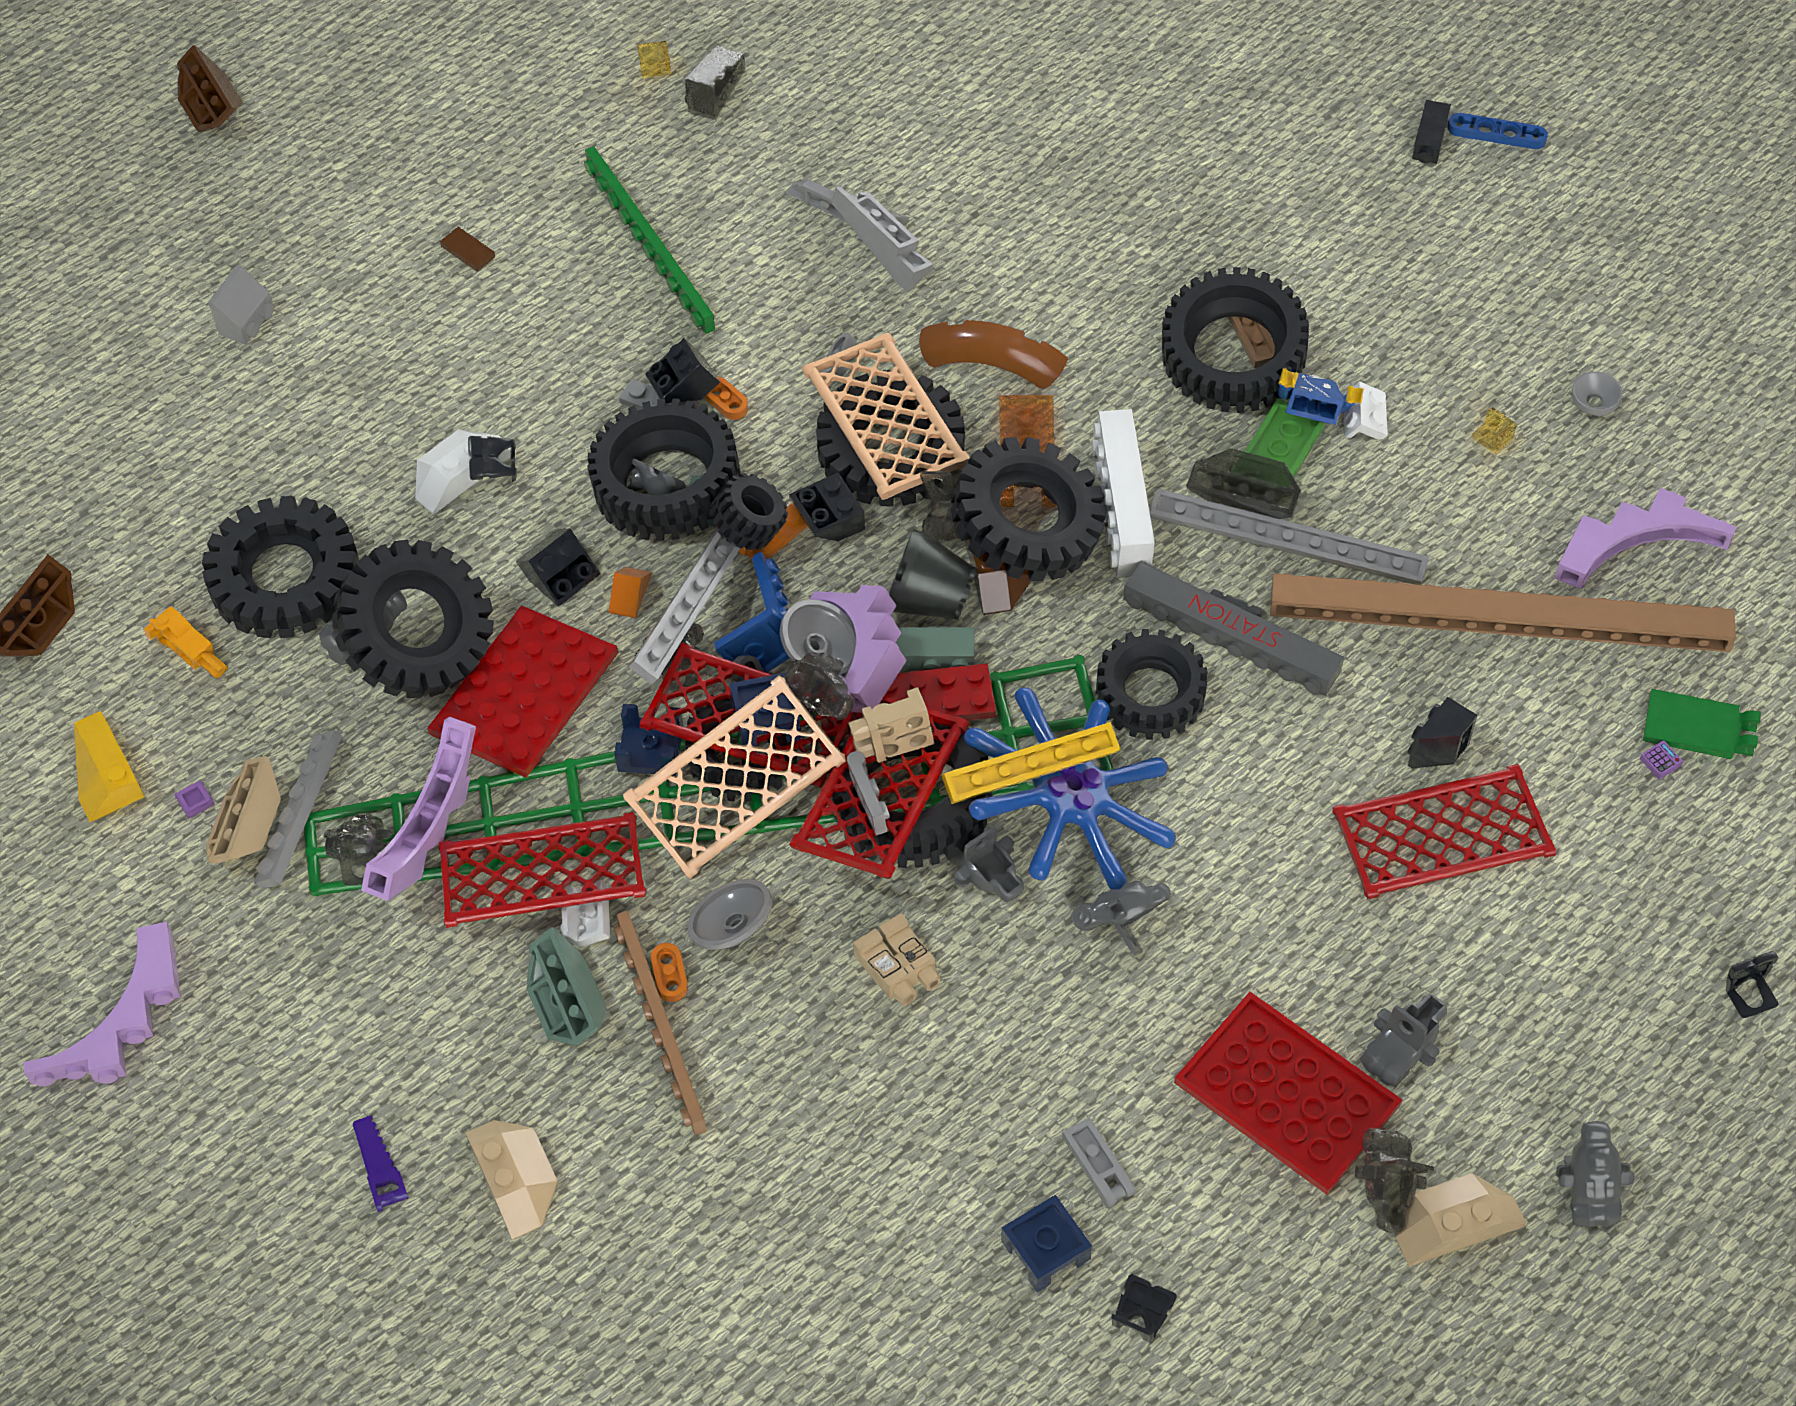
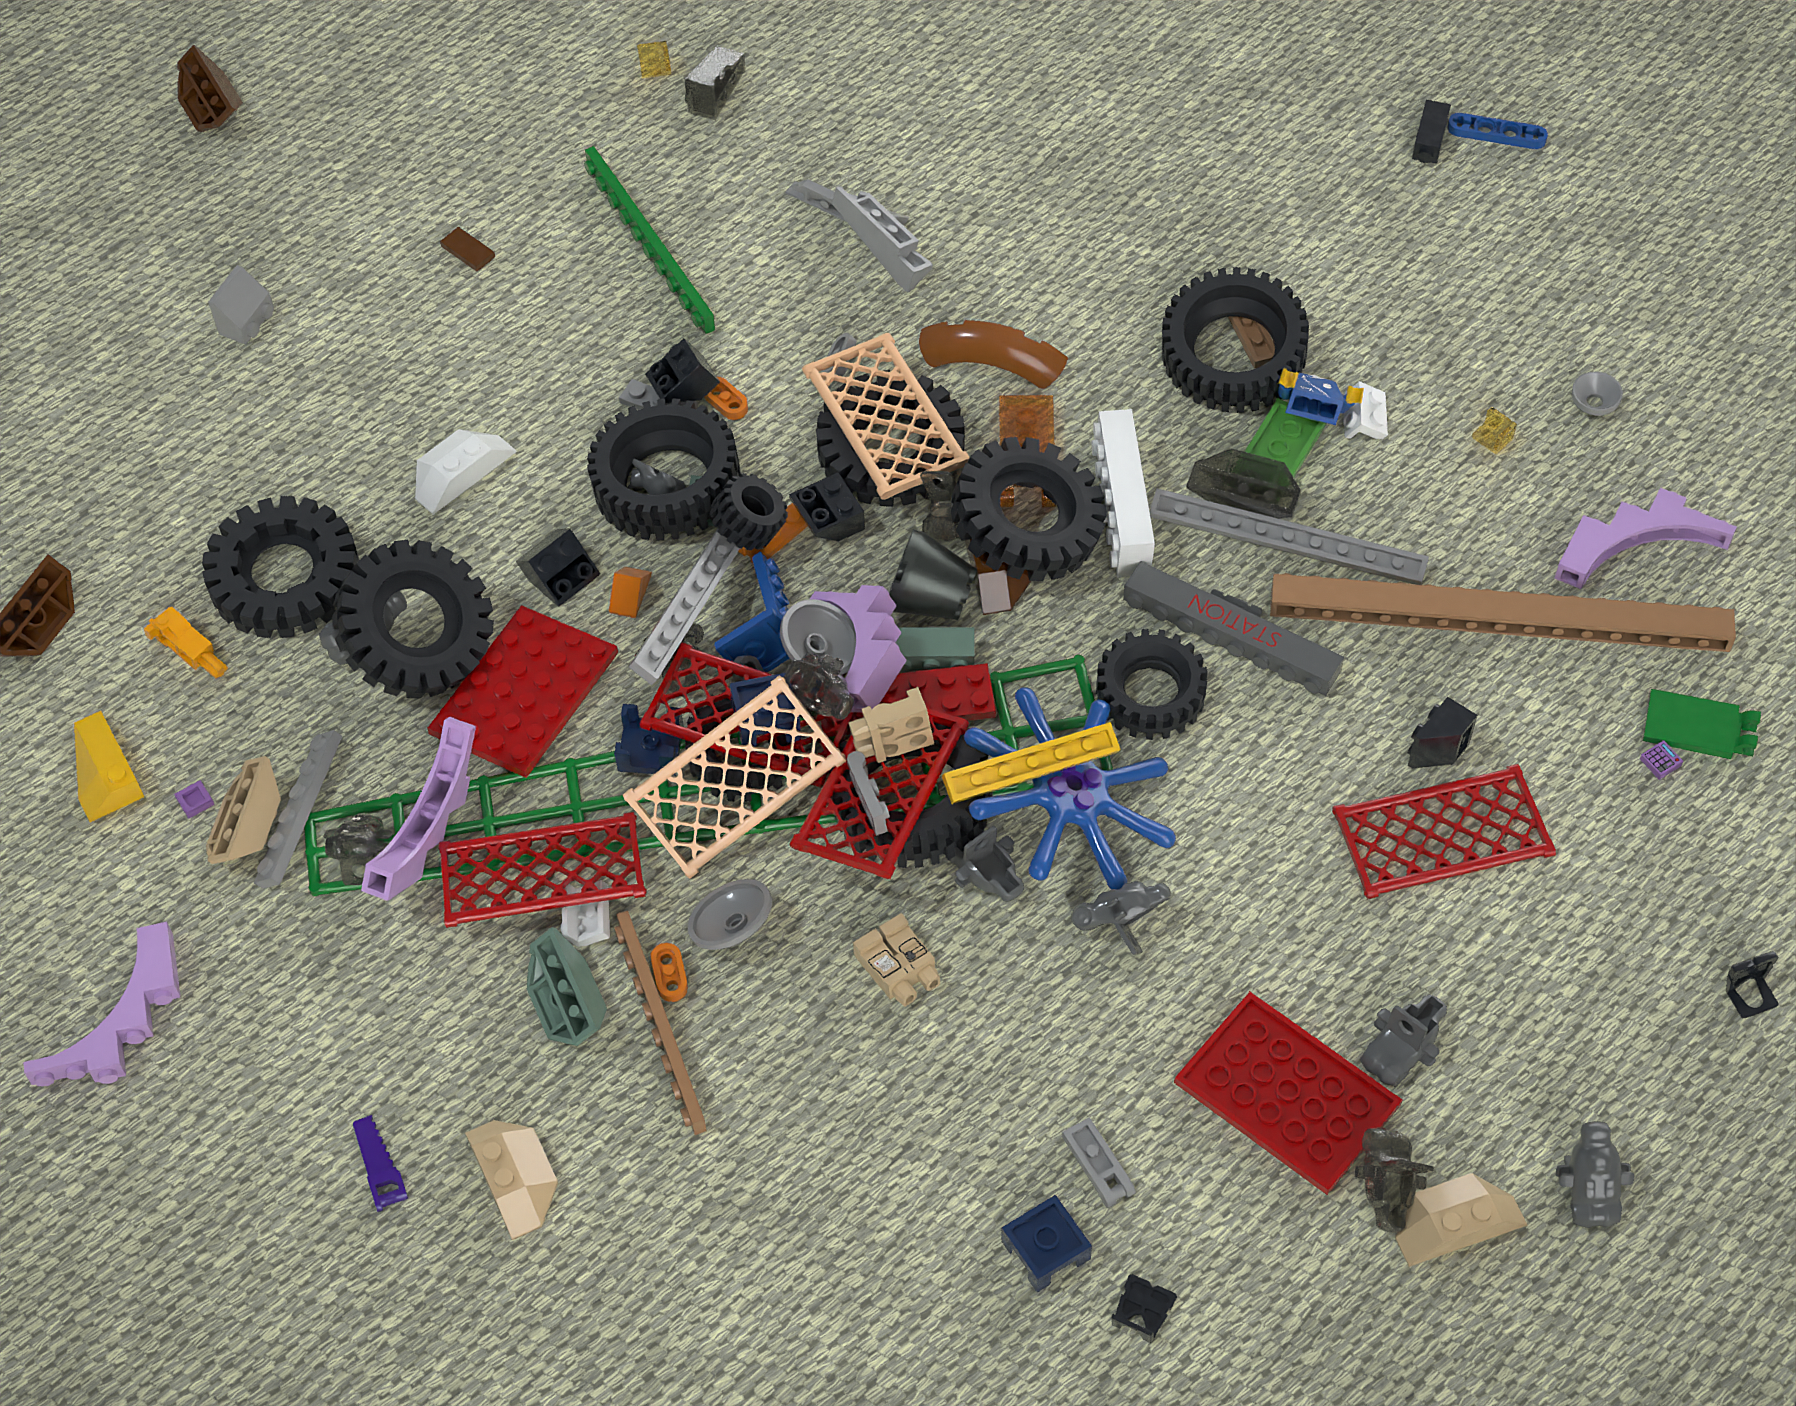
(485, 460): black piece -> none

